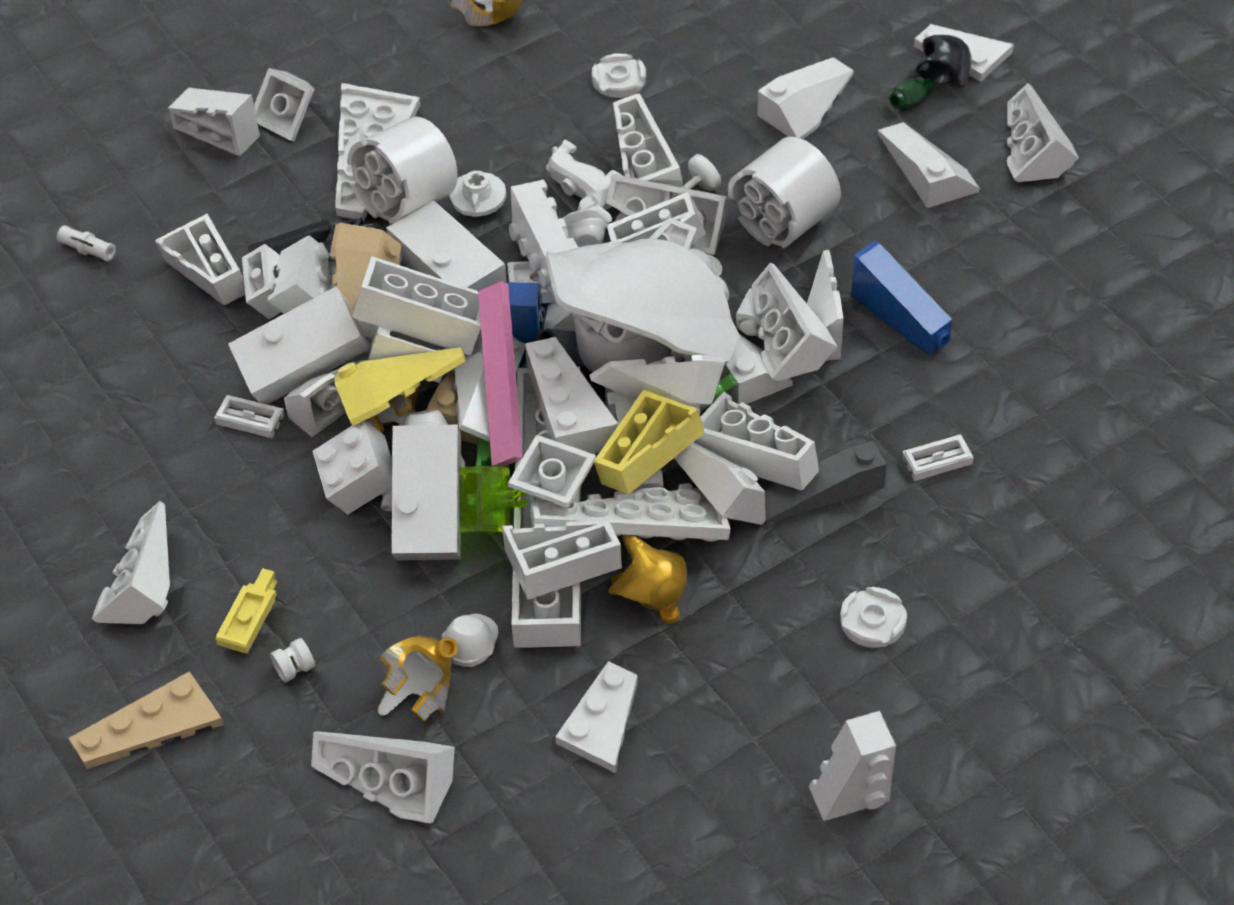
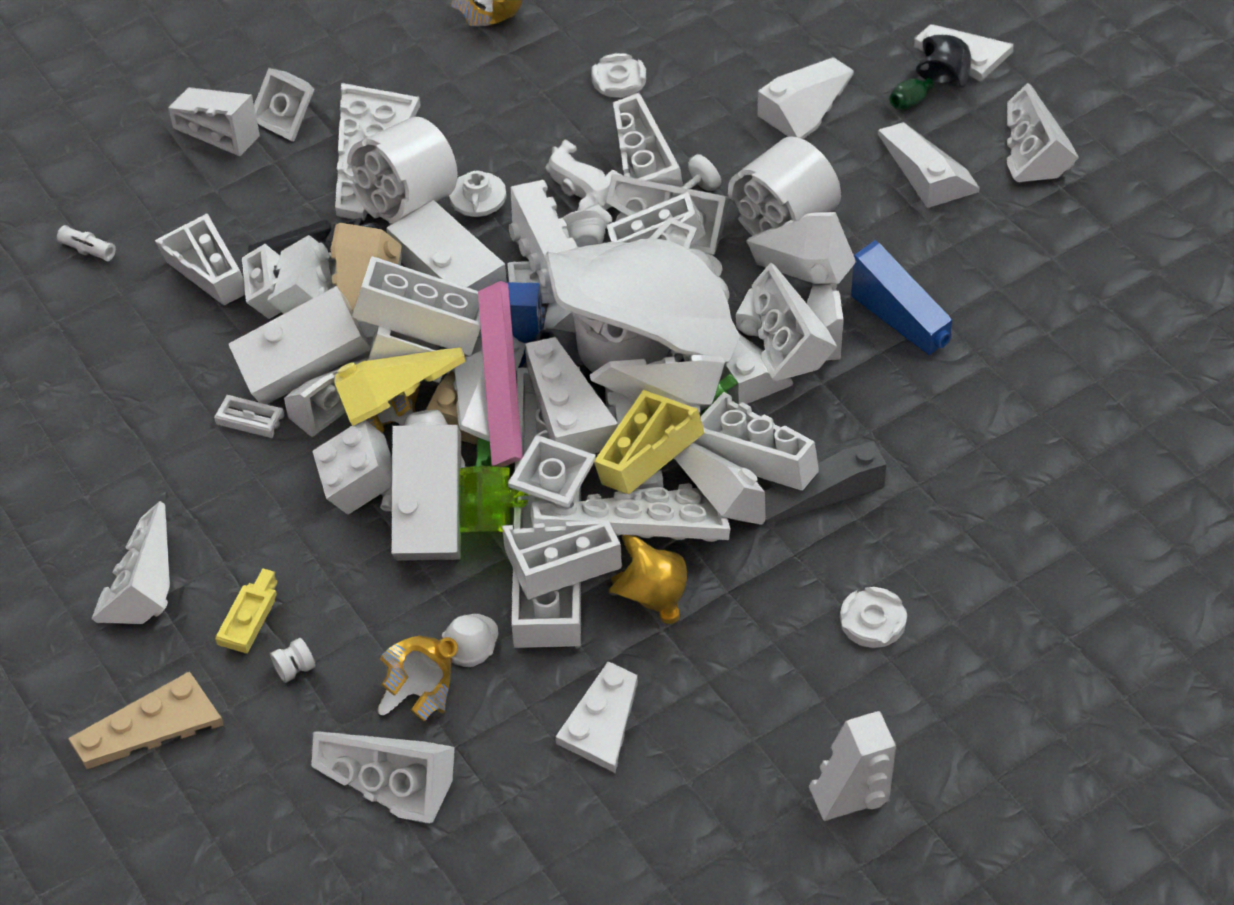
(806, 248): none -> white wedge
(940, 460): white tile -> none

